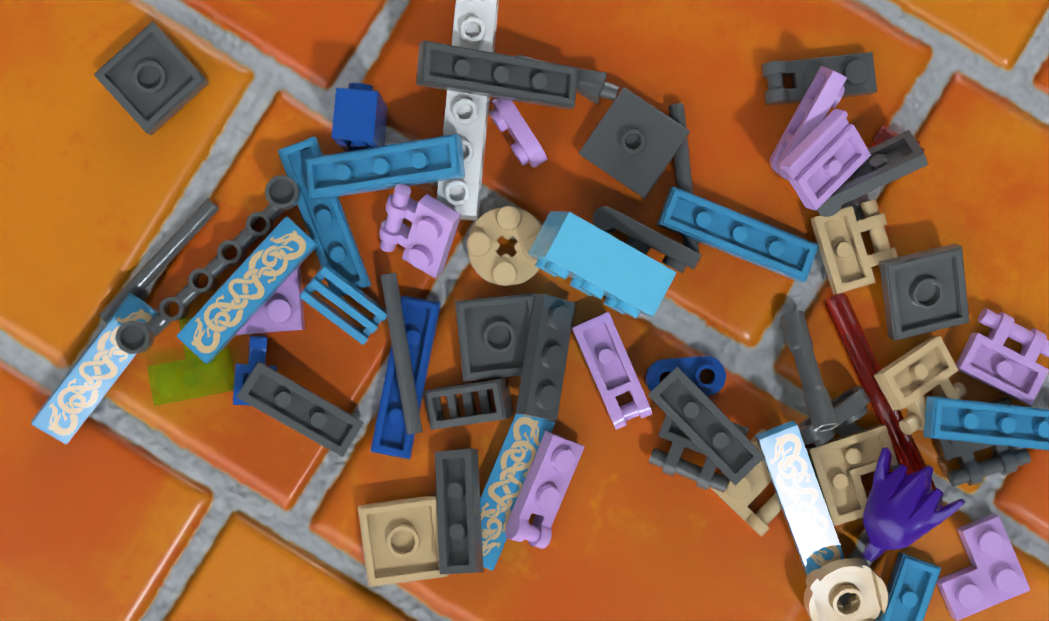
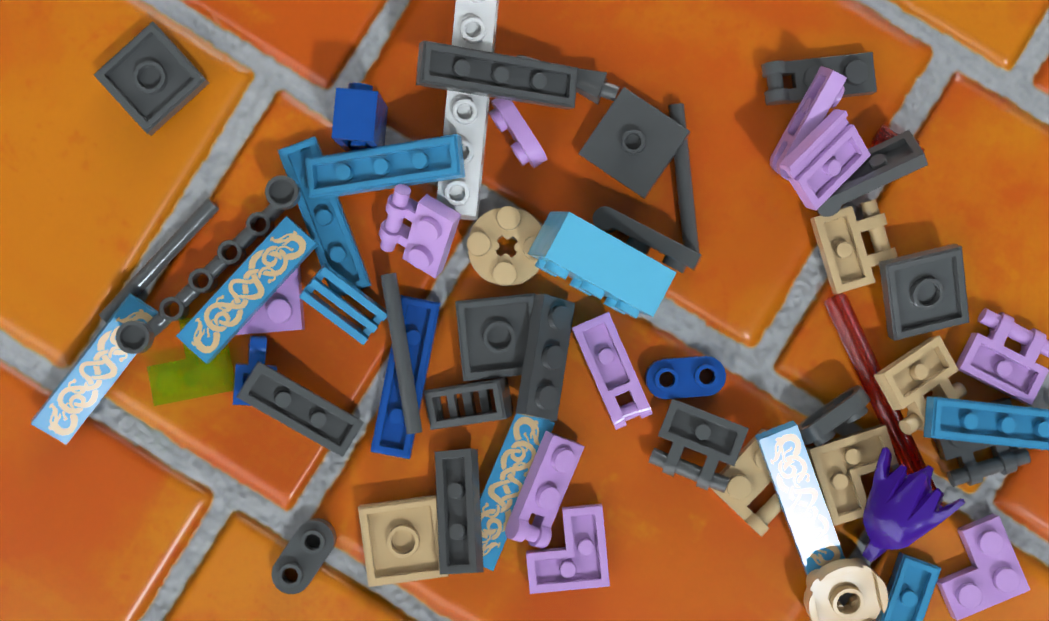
(303, 557): none -> dark grey plate
(580, 563): none -> lavender plate
(706, 426): dark grey plate -> none
(737, 234): dark azure tile -> none
(816, 395): dark grey piece -> none

